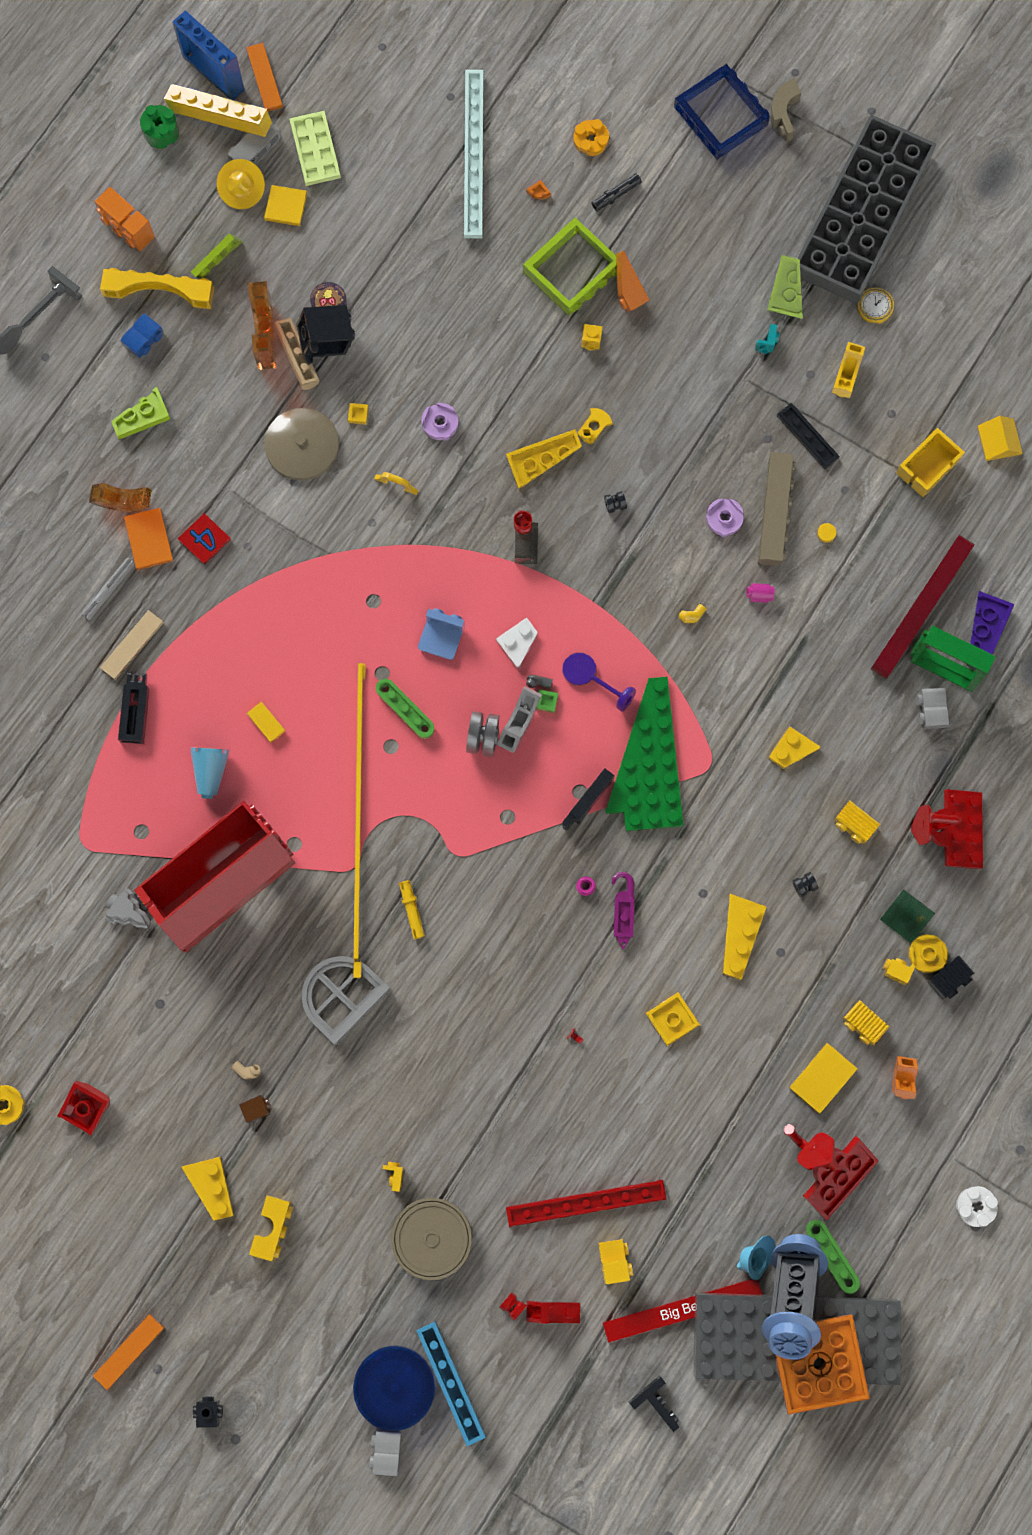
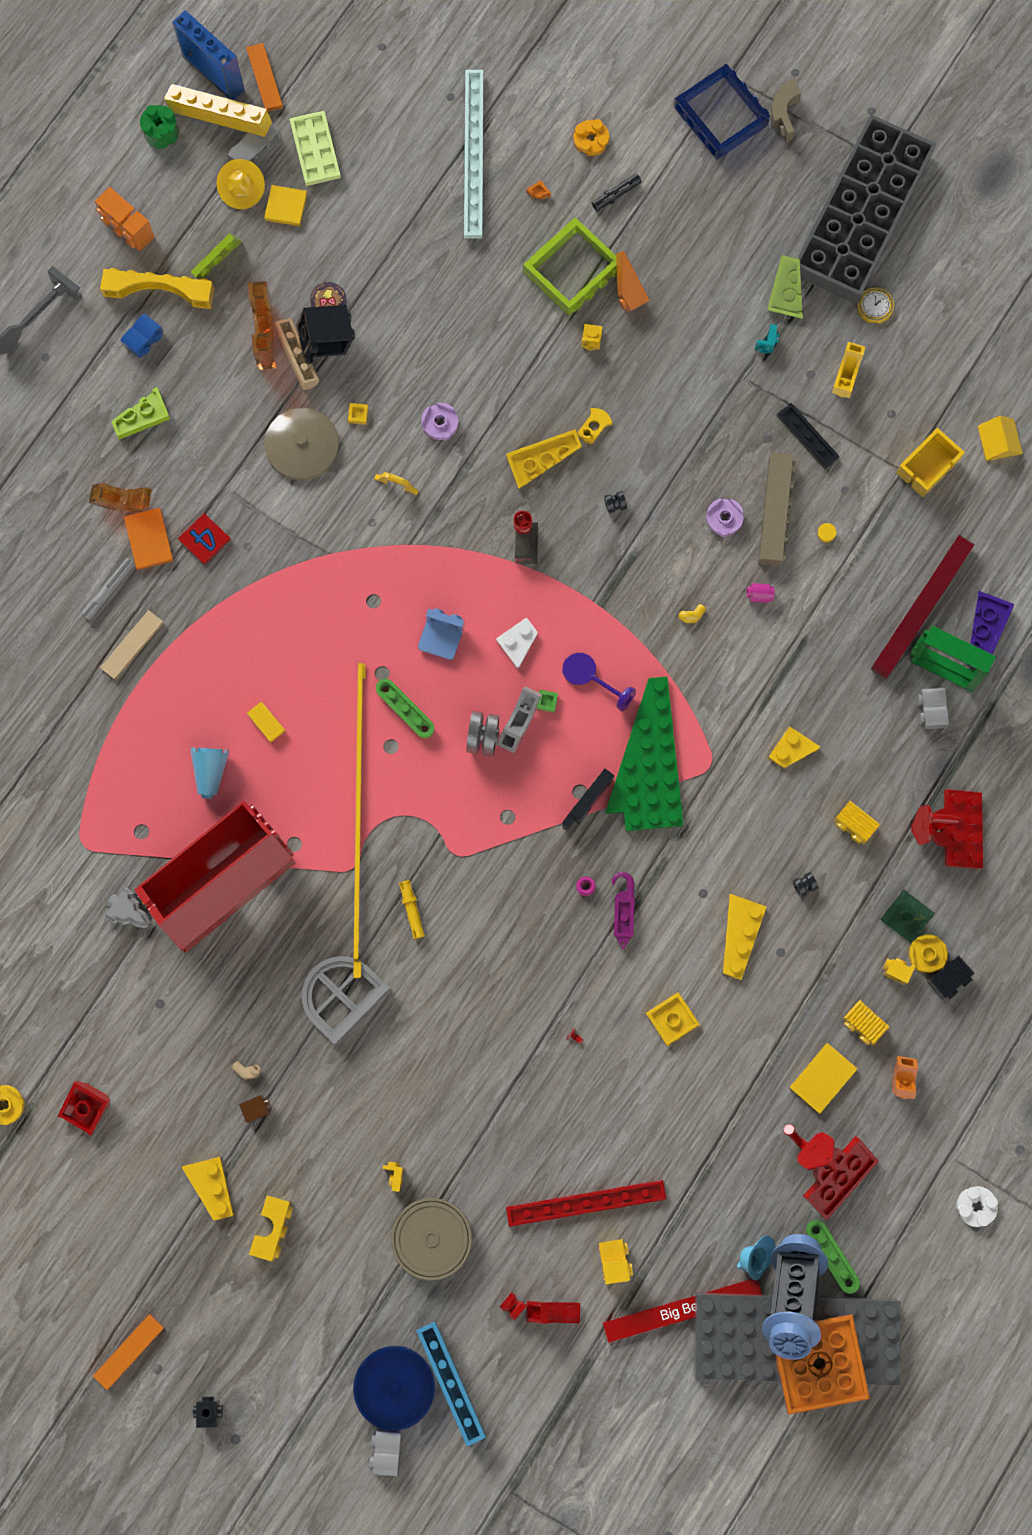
(134, 717): black hinge -> none
(533, 680): dark grey arm -> none
(656, 1401): black bracket -> none

